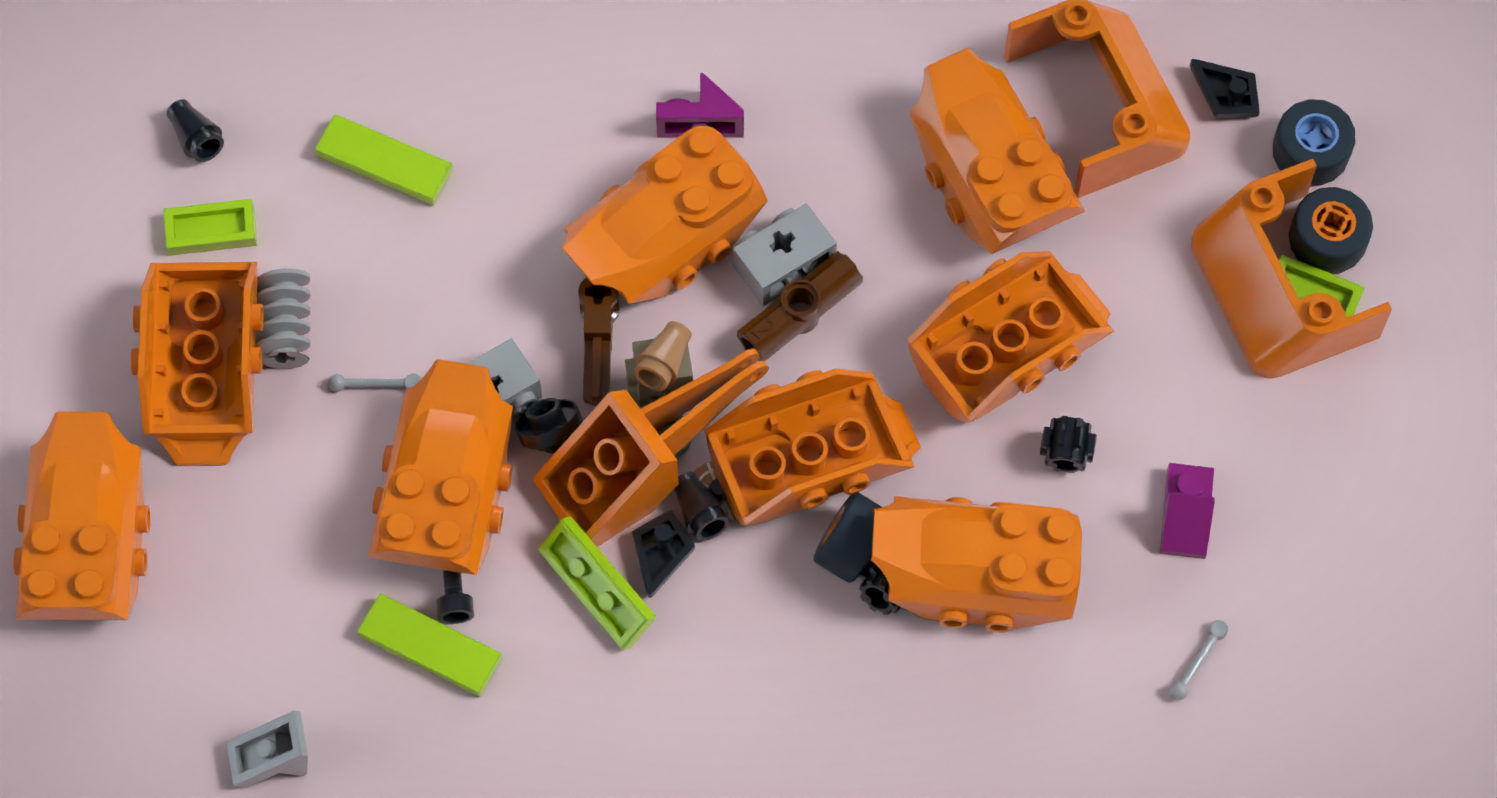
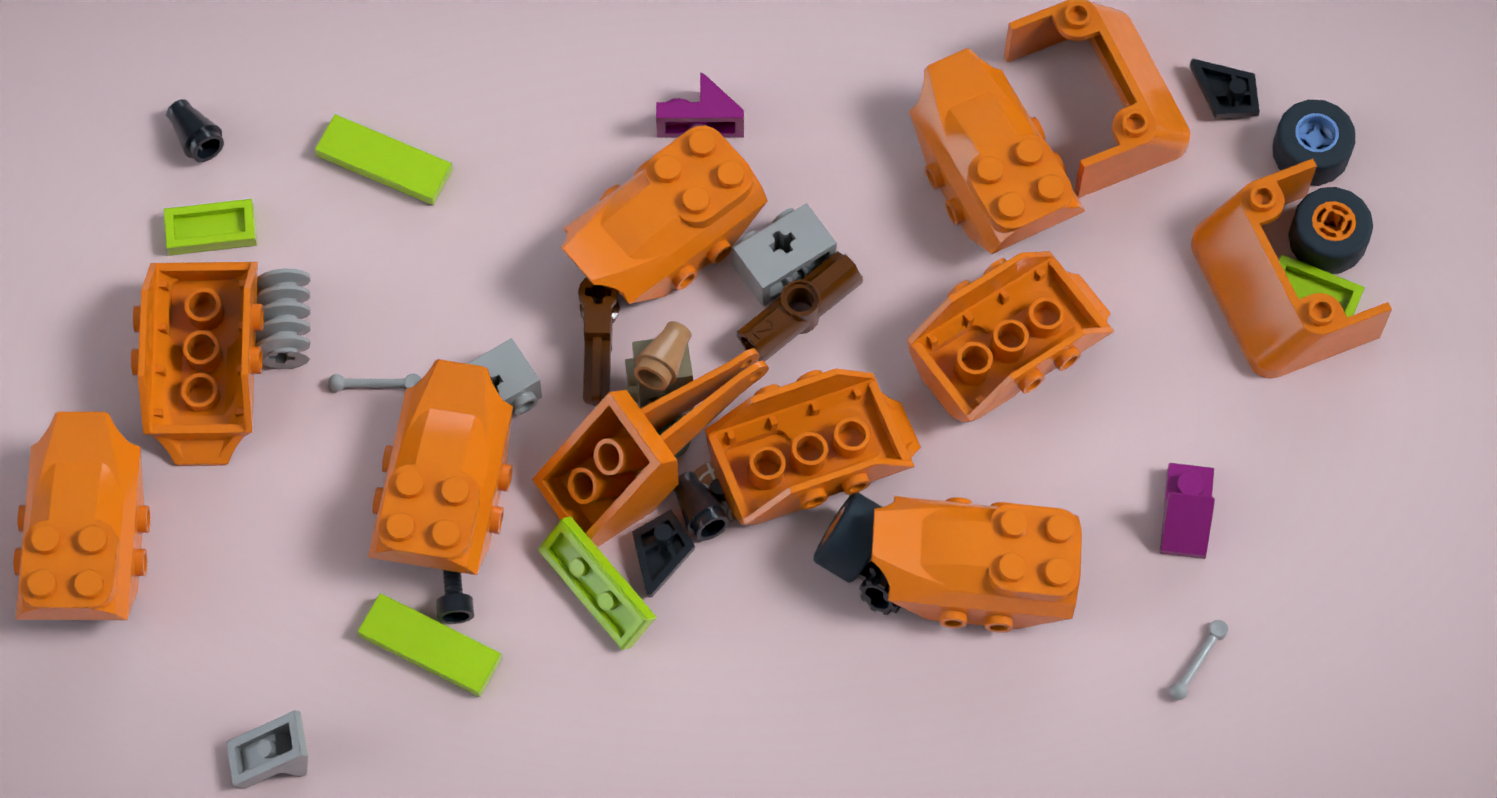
(548, 424): black plate -> none
(1068, 444): black gear -> none

